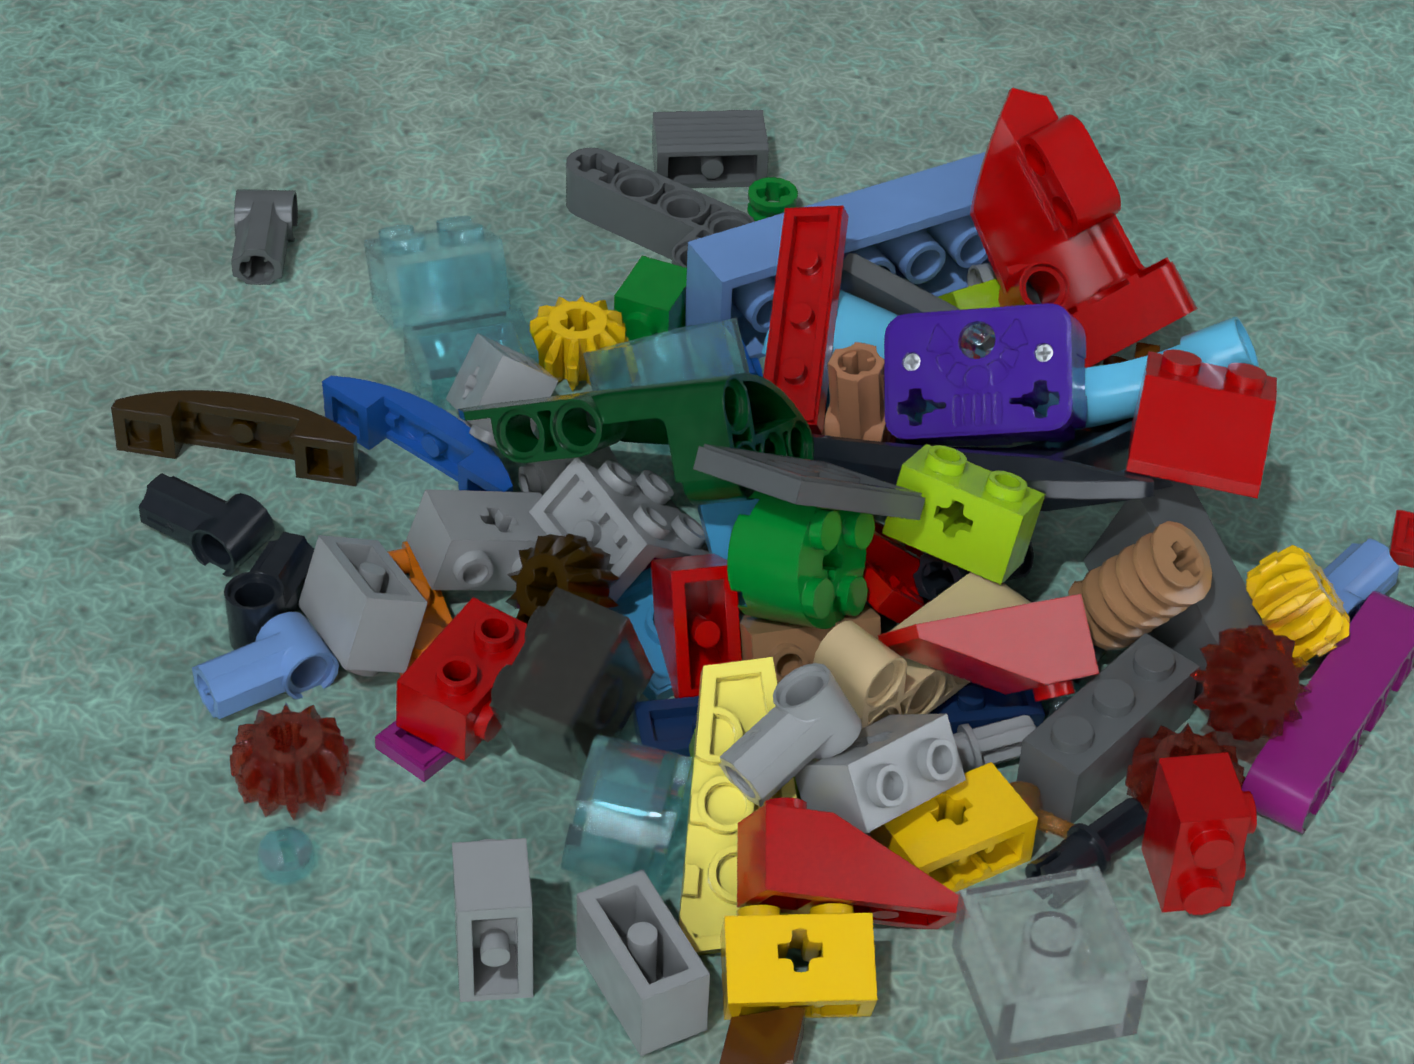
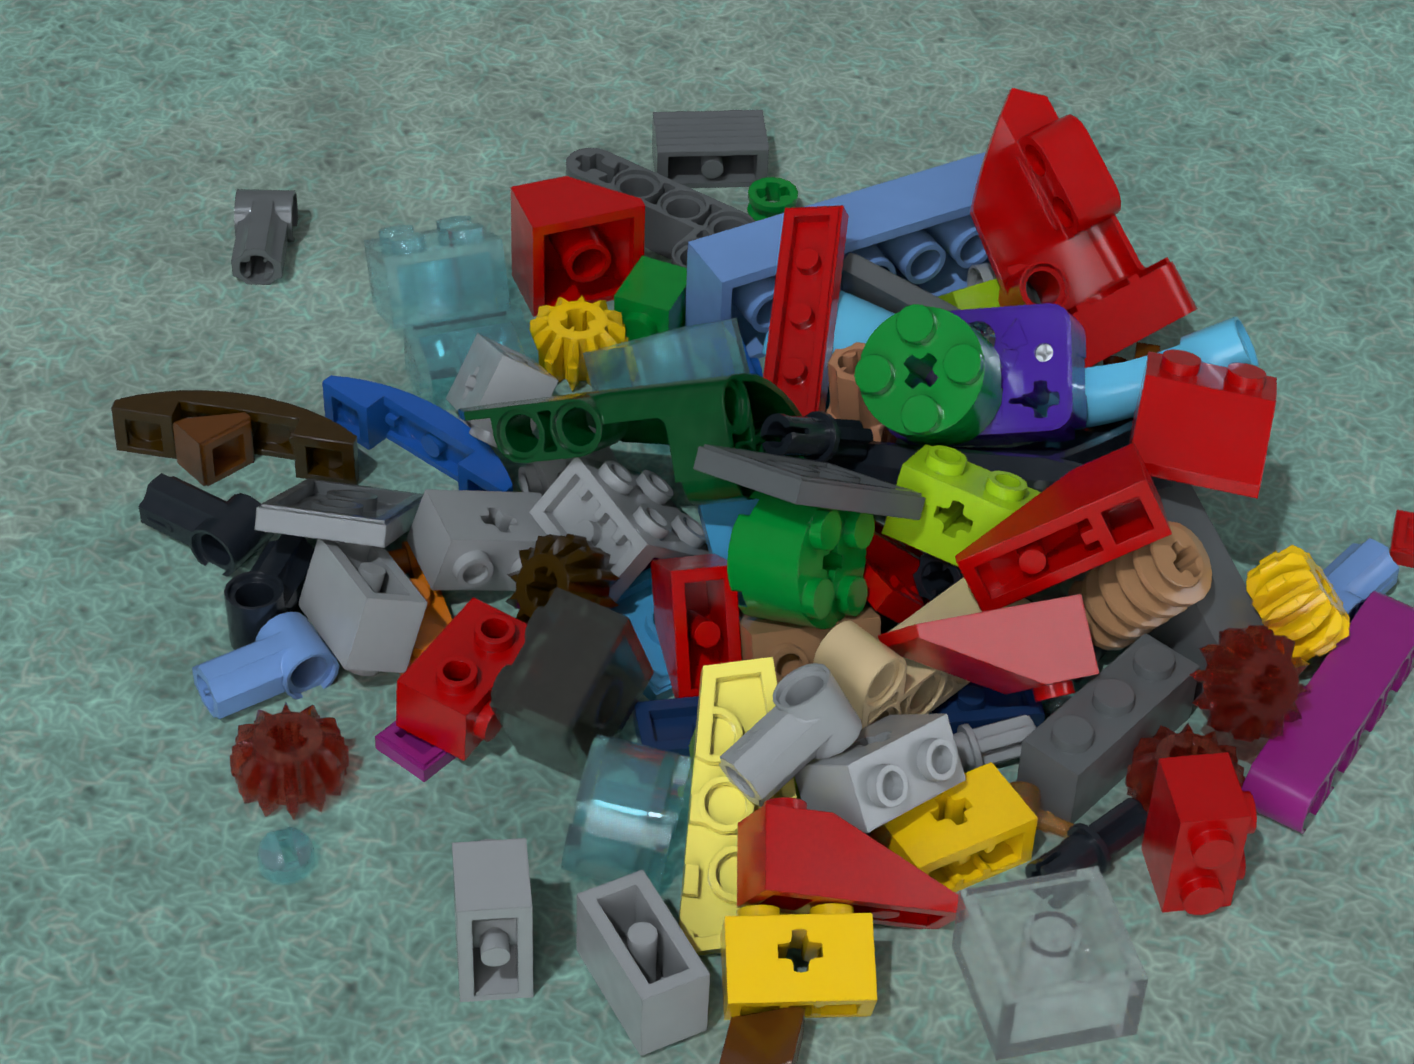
(214, 445): none -> reddish brown slope
(339, 512): none -> dark grey tile
(573, 240): none -> red slope
(816, 436): none -> black axle
(901, 357): none -> green brick
(1067, 530): none -> red slope

